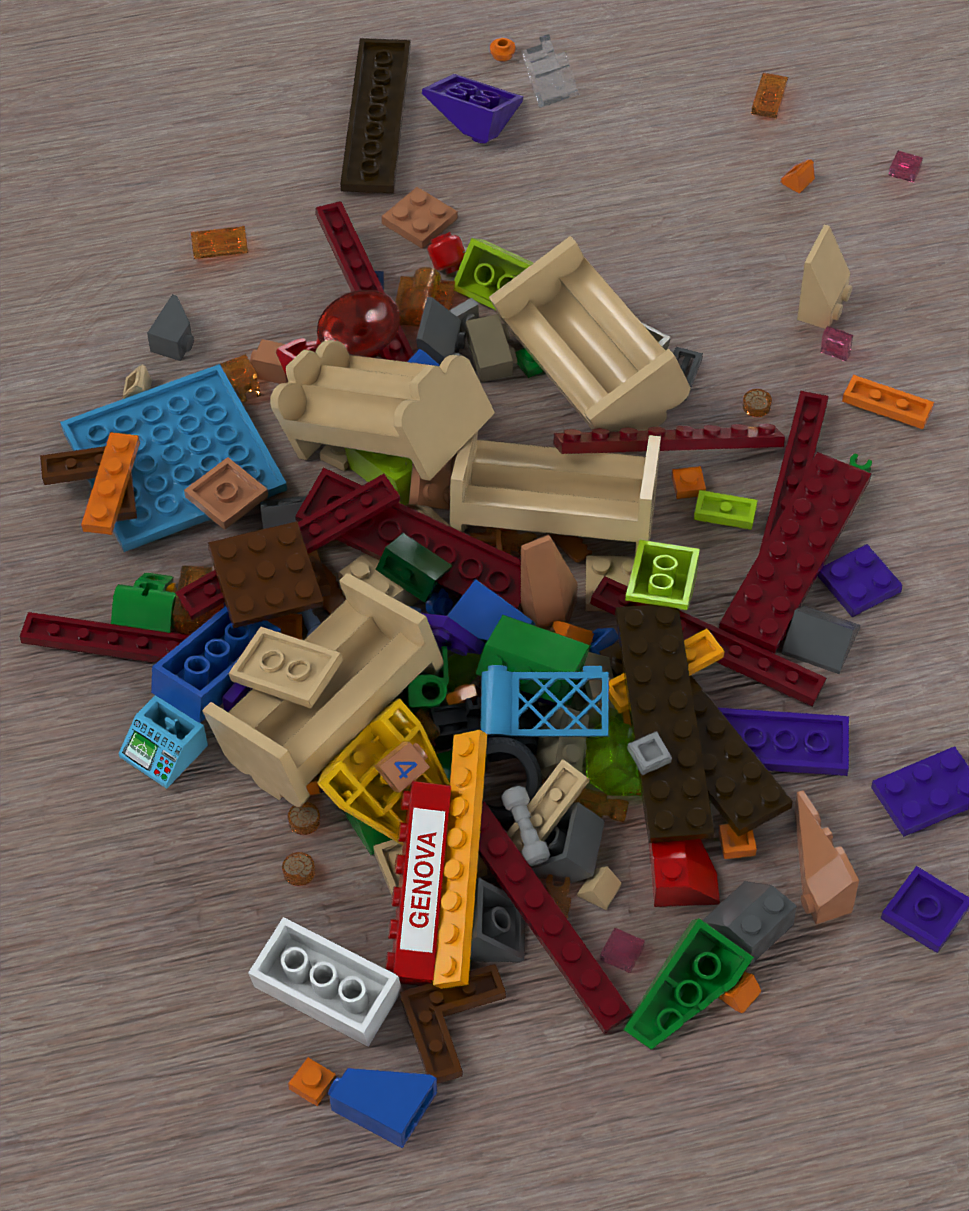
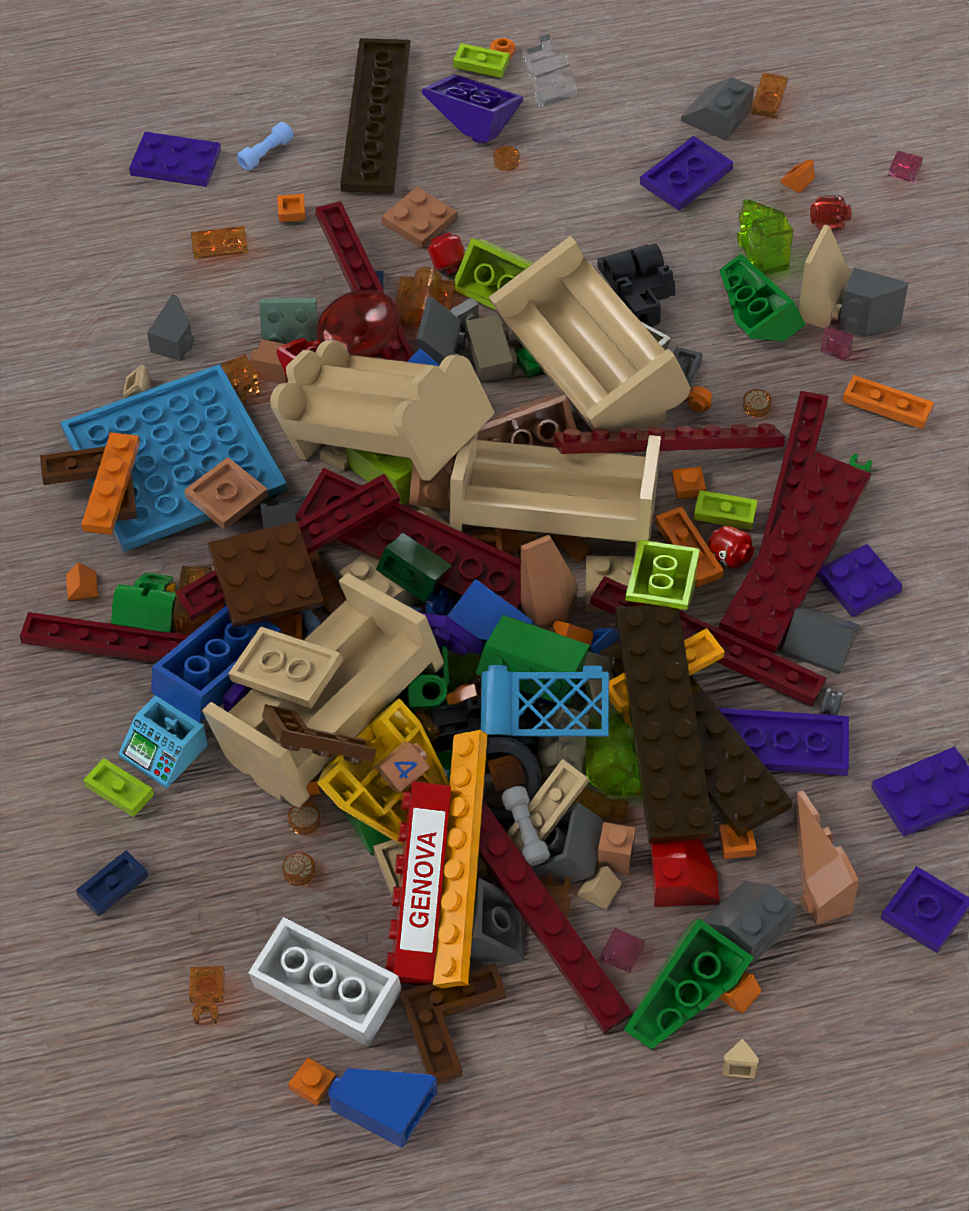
(81, 583): none -> orange slope
(112, 883): none -> dark blue plate
(118, 787): none -> lime plate
(175, 159): none -> dark purple plate
(205, 990): none -> clear orange plate
(249, 157): none -> light blue piece
(288, 319): none -> sand green plate
(291, 207): none -> orange plate
(293, 734): none -> reddish brown plate
(481, 60): none -> lime plate
(506, 158): none -> clear orange tile
(506, 772): none -> orange plate
(531, 422): none -> nougat wedge
(616, 847): none -> nougat brick
(639, 280): none -> black plate
(649, 753): light grey tile -> none
(680, 531): none -> orange plate
(686, 173): none -> dark purple plate
(699, 399): none -> orange plate
(721, 107): none -> dark grey slope
(731, 546): none -> red head
(740, 1062): none -> tan slope
(758, 303): none -> green wedge
(765, 237): none -> clear neon green slope
(830, 211): none -> clear red head
(831, 702): none -> dark grey bush
(872, 303): none -> dark grey slope

